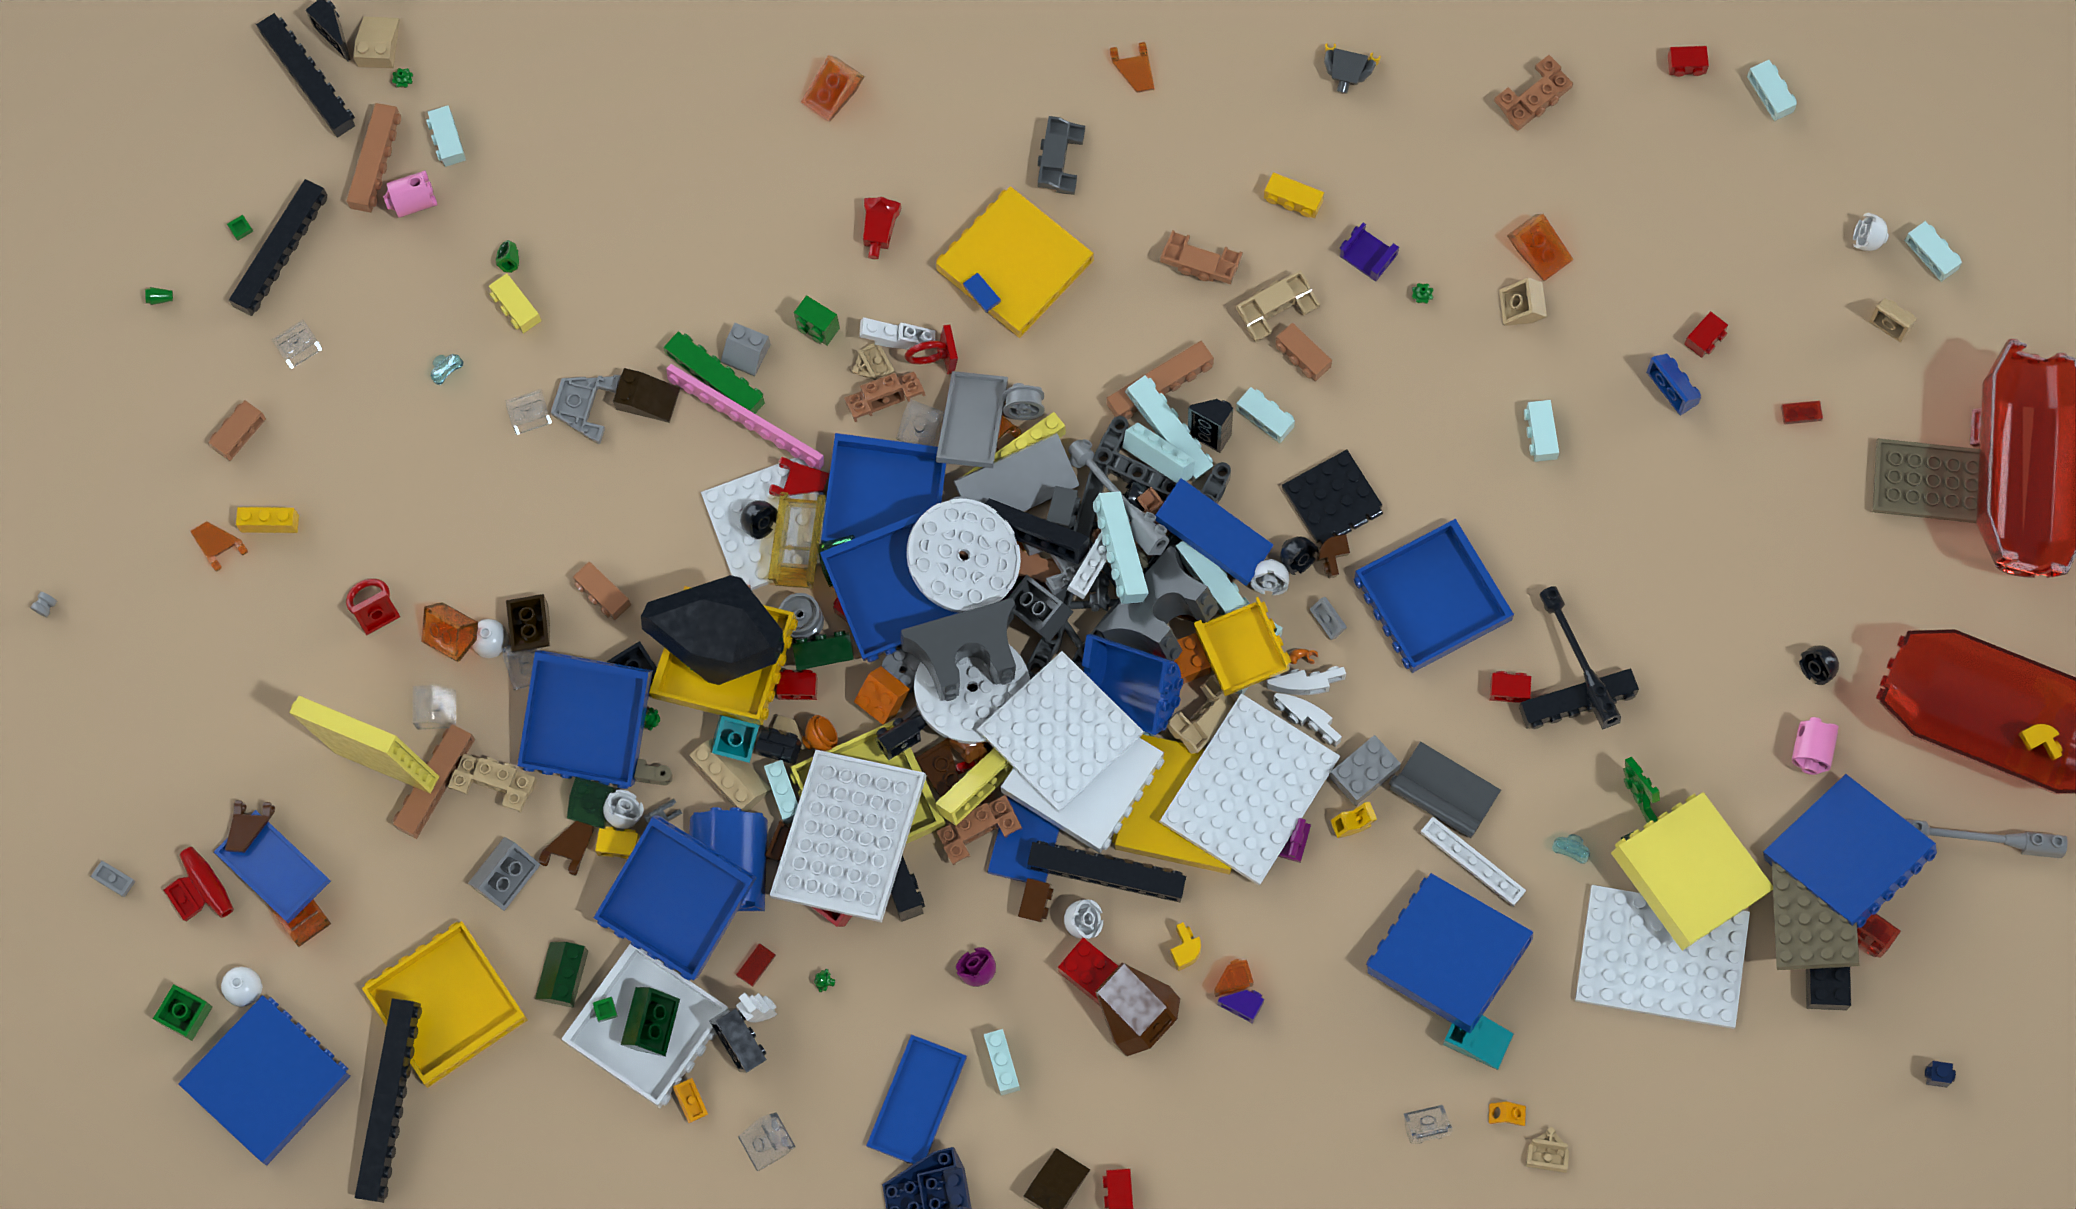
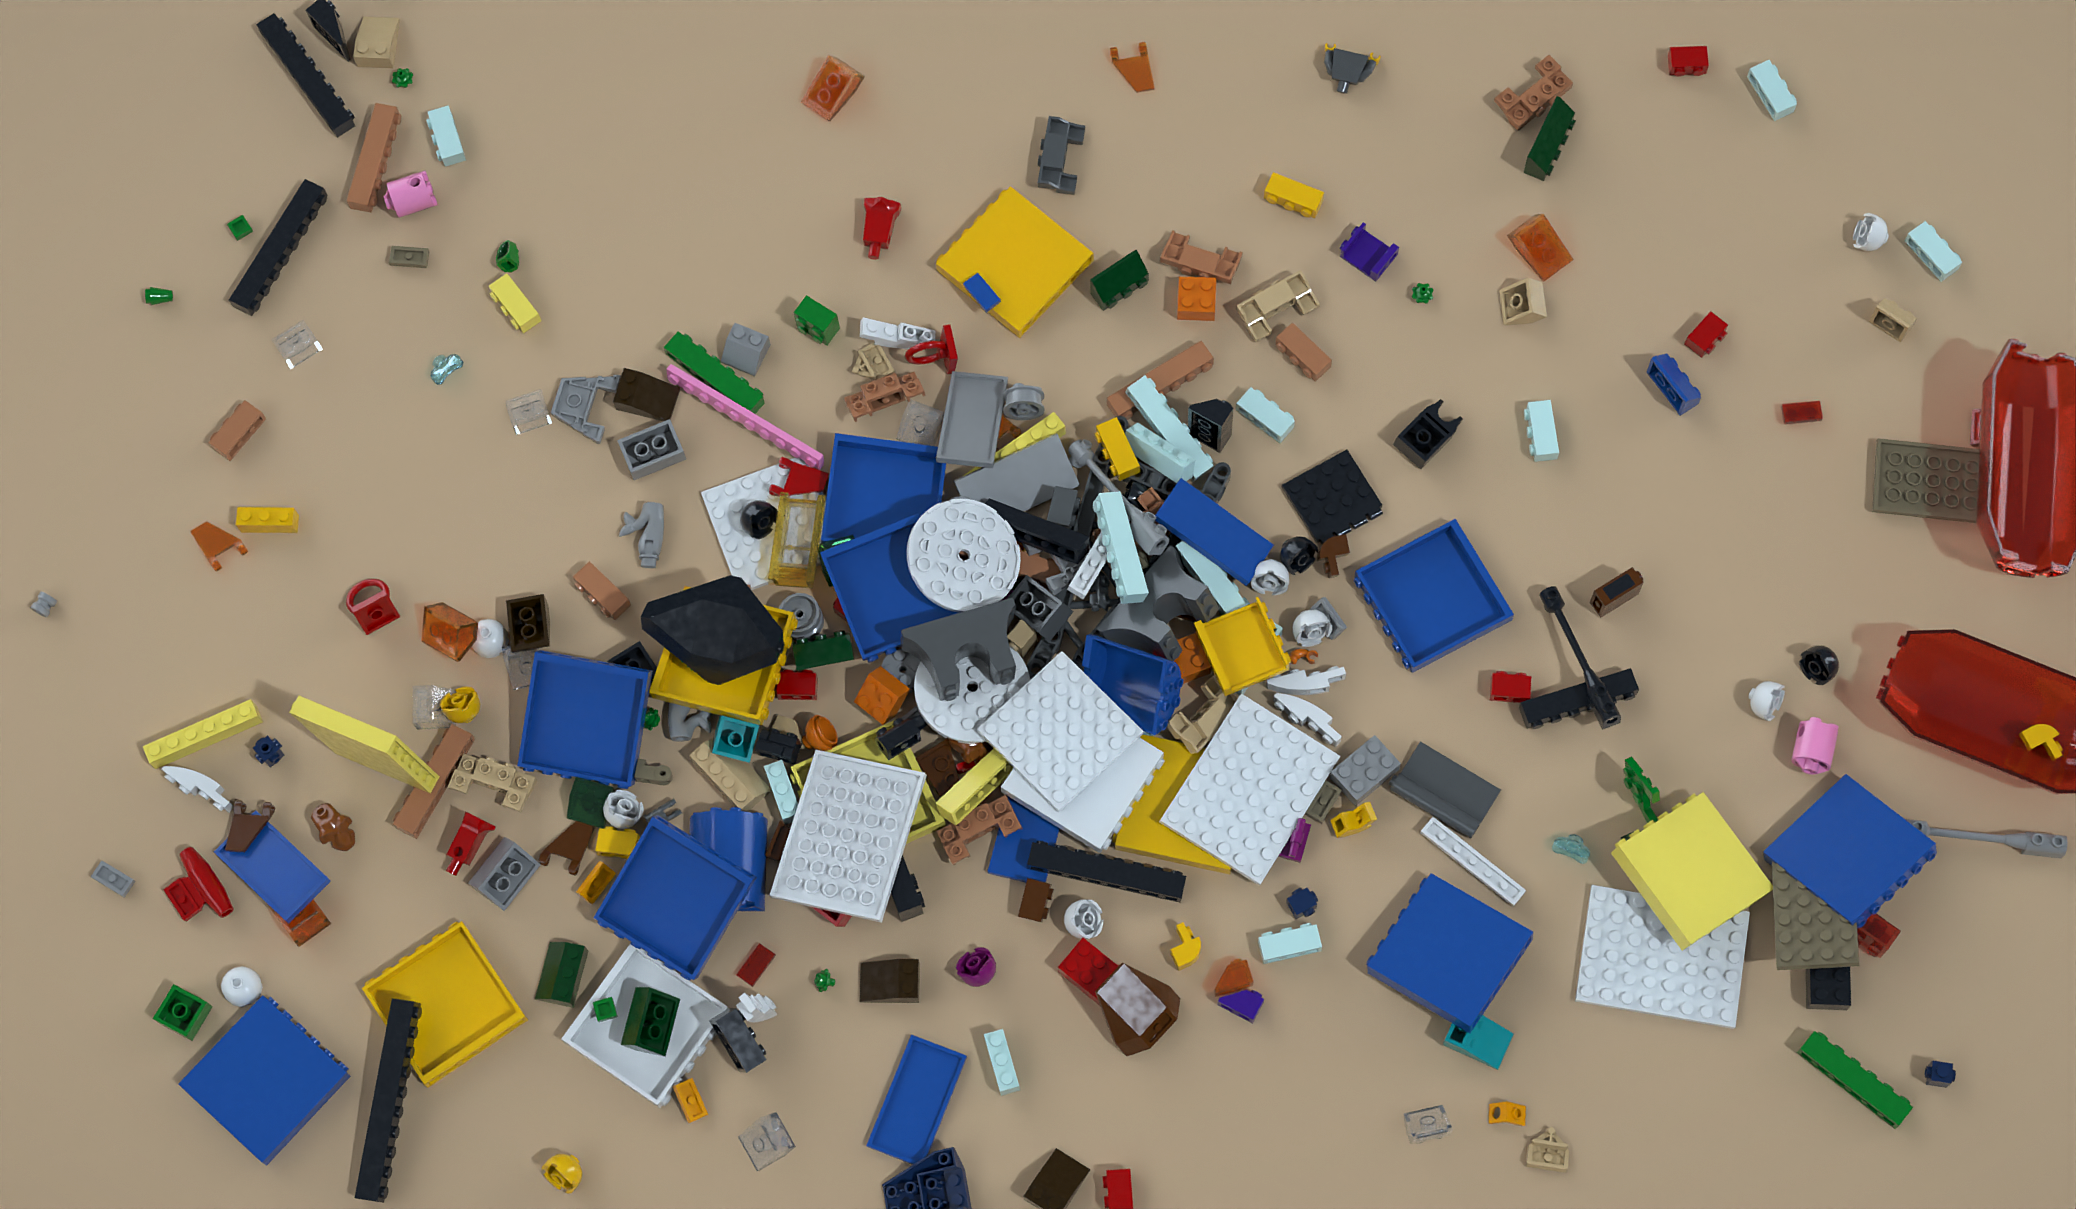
(197, 783): none -> white slope
(202, 734): none -> light yellow brick
(268, 751): none -> dark blue brick
(333, 827): none -> dark orange head
(409, 256): none -> dark tan plate
(461, 706): none -> yellow cylinder
(467, 841): none -> red piece
(563, 1172): none -> yellow cylinder
(595, 882): none -> light orange plate
(651, 449): none -> light grey brick
(652, 537): none -> light grey piece
(683, 730): none -> light grey piece
(890, 981): none -> dark brown slope
(1022, 638): none -> tan brick
(1117, 449): none -> yellow brick
(1119, 280): none -> dark green slope
(1196, 298): none -> orange brick
(1289, 943): none -> light aqua brick
(1302, 902): none -> dark blue brick
(1311, 627): none -> white cylinder
(1323, 802): none -> dark tan plate
(1431, 430): none -> black brick
(1549, 140): none -> dark green slope
(1616, 592): none -> reddish brown brick
(1766, 699): none -> white cylinder
(1855, 1080): none -> green brick

